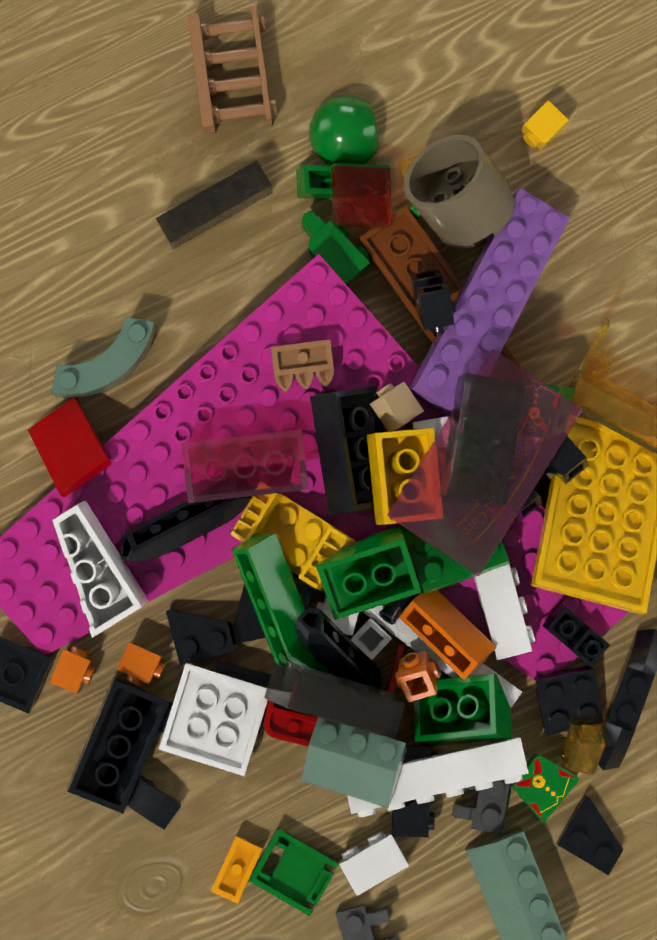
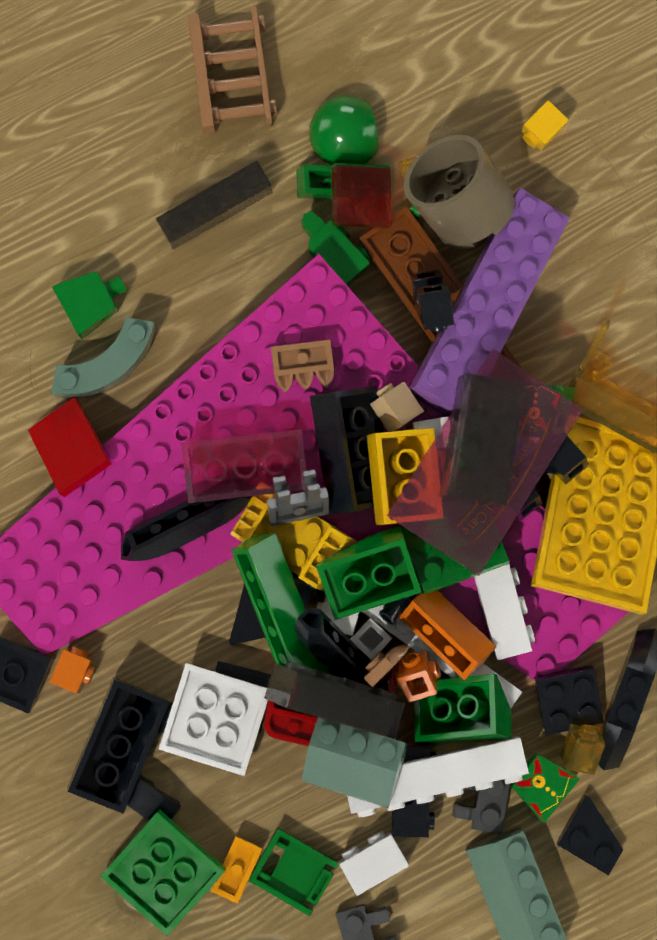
(89, 301): none -> green torso
(101, 577): white wedge -> none
(141, 664): orange brick -> none
(163, 872): none -> green plate
(200, 637): black wing -> none
(297, 506): none -> dark grey plate
(383, 663): none -> medium nougat plate
(576, 635): black slope -> none

